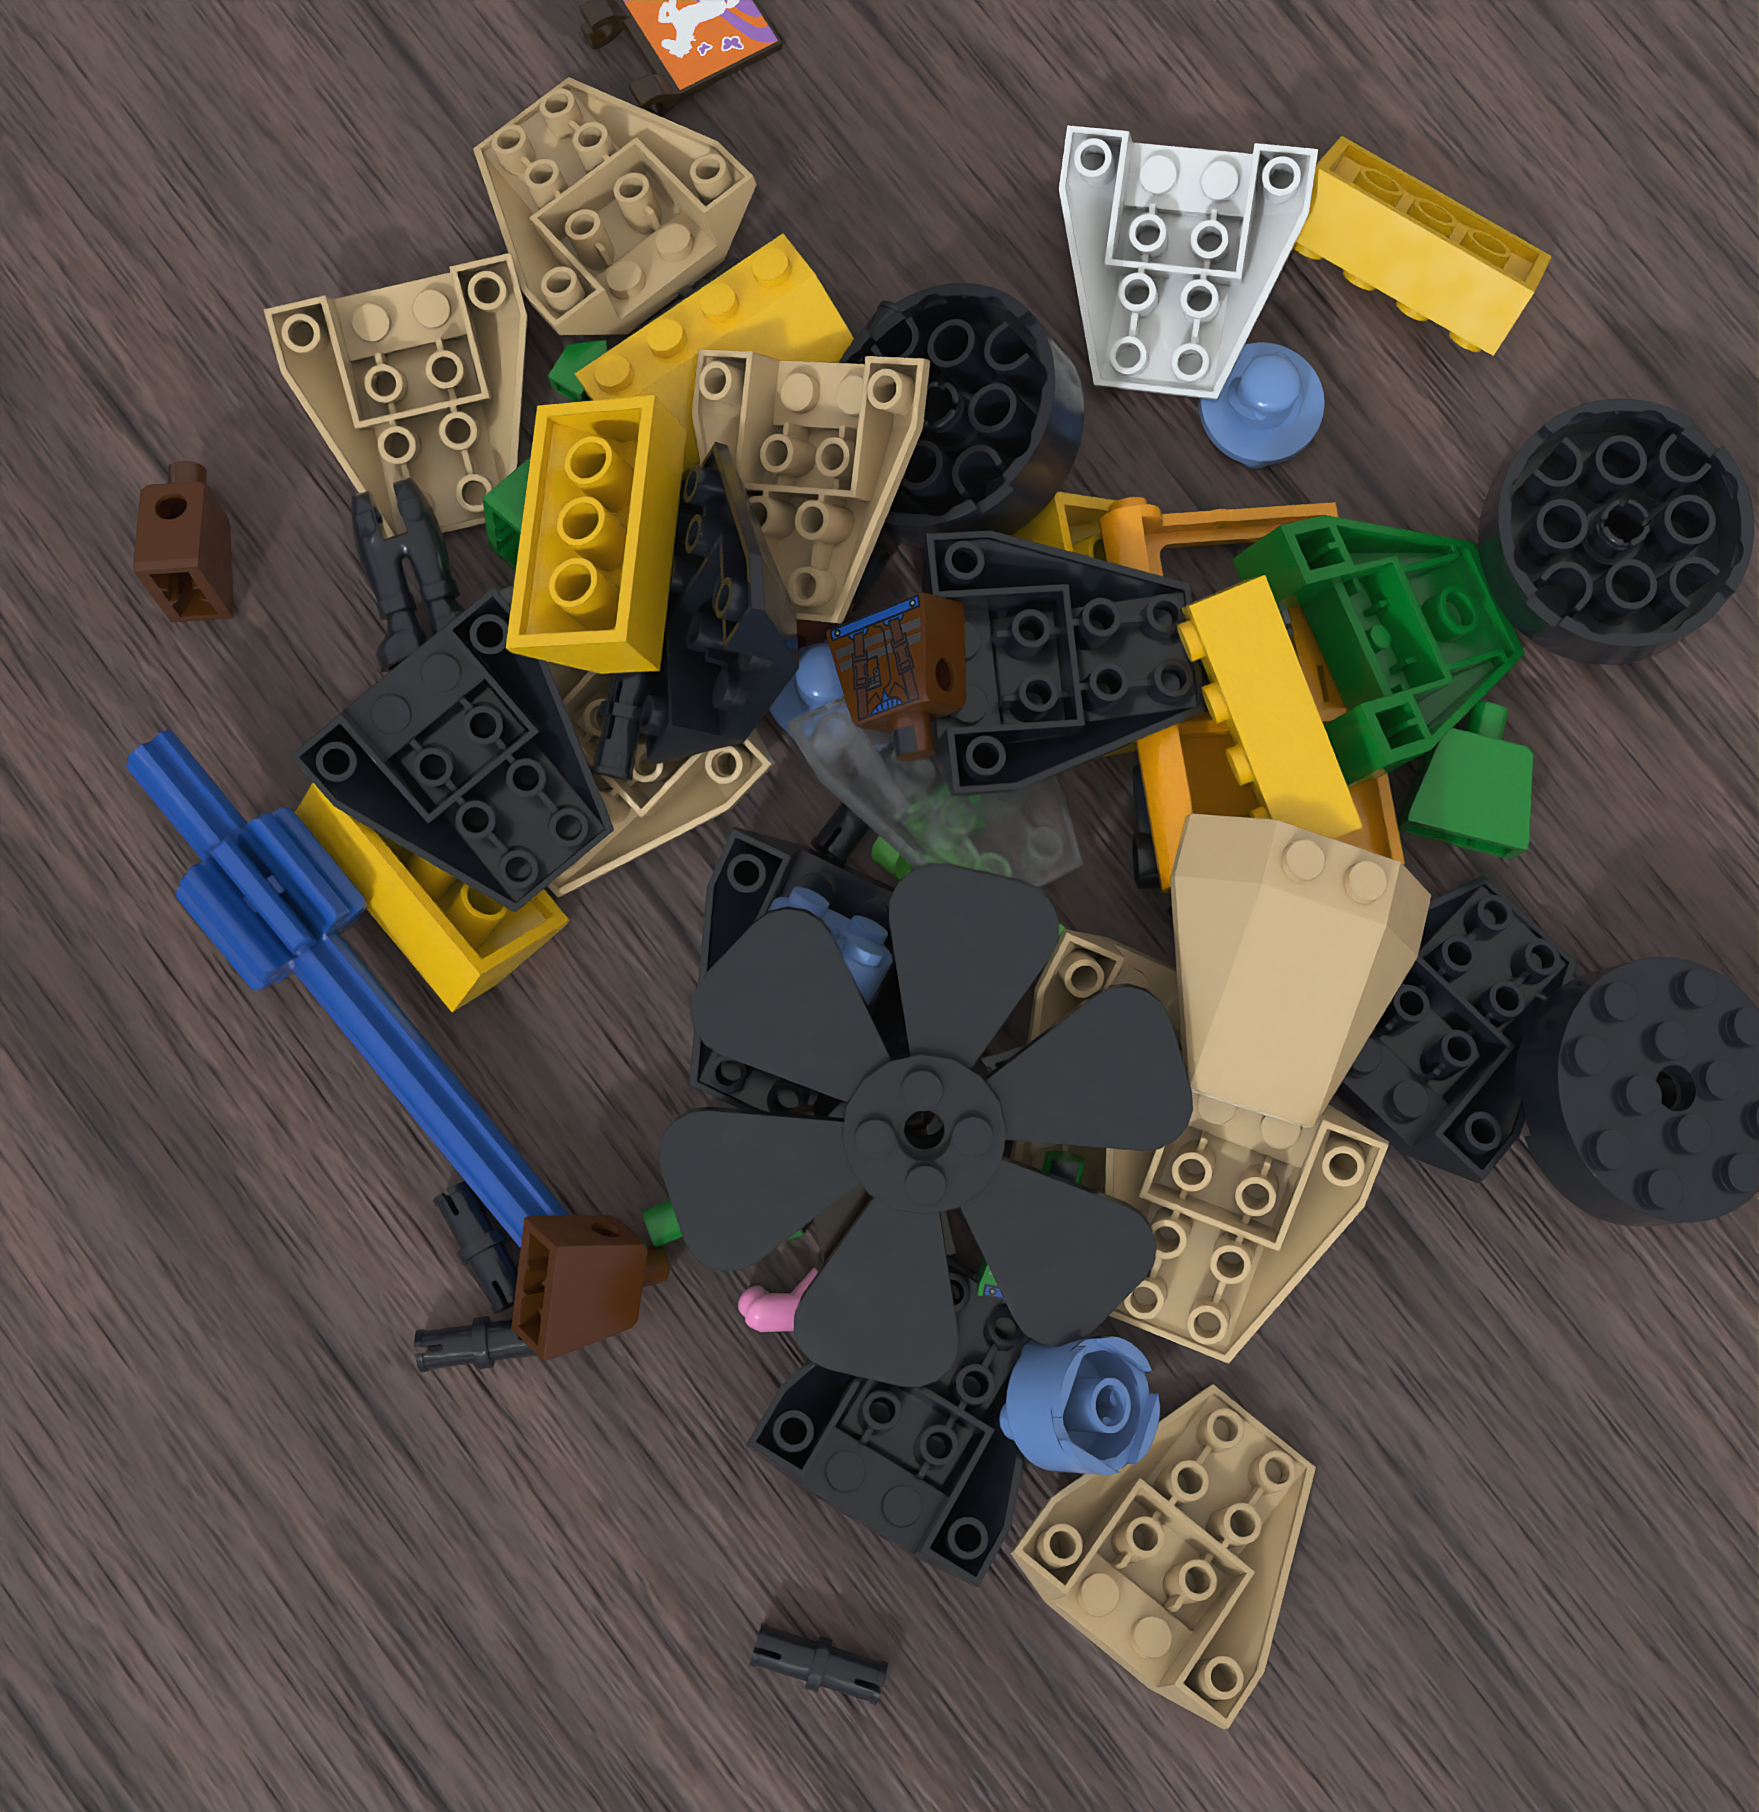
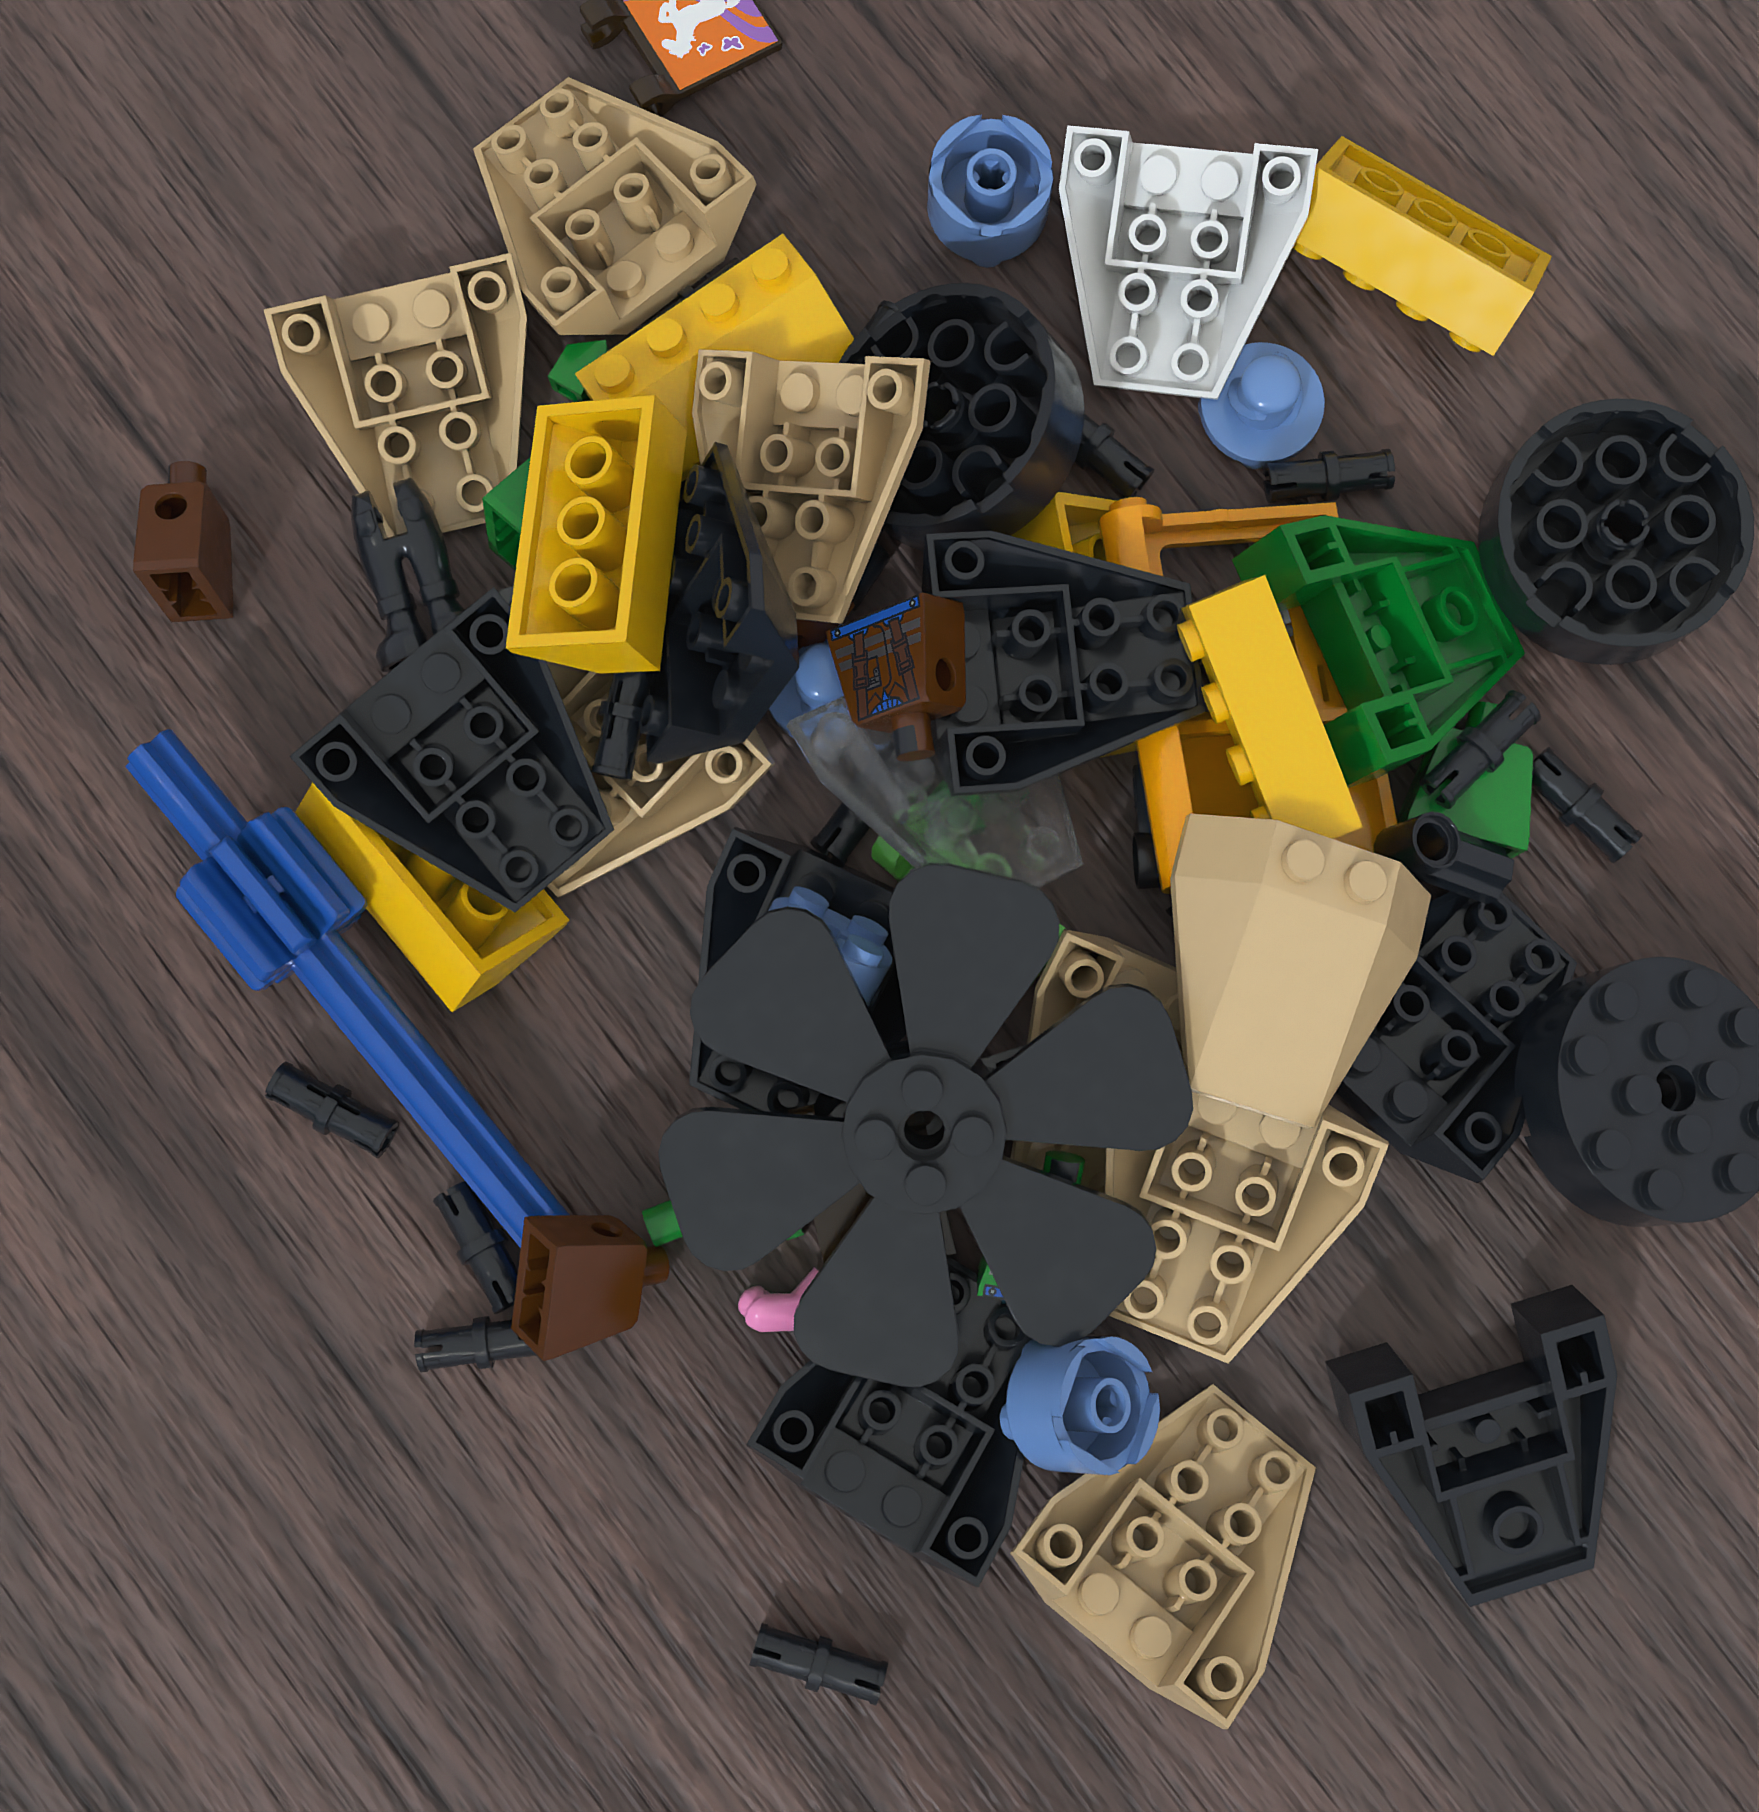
(331, 1109): none -> black pin
(989, 188): none -> medium blue brick
(1111, 459): none -> black pin
(1329, 475): none -> black pin
(1447, 857): none -> black piece
(1480, 749): none -> black pin
(1498, 1465): none -> black wedge
(1582, 806): none -> black pin

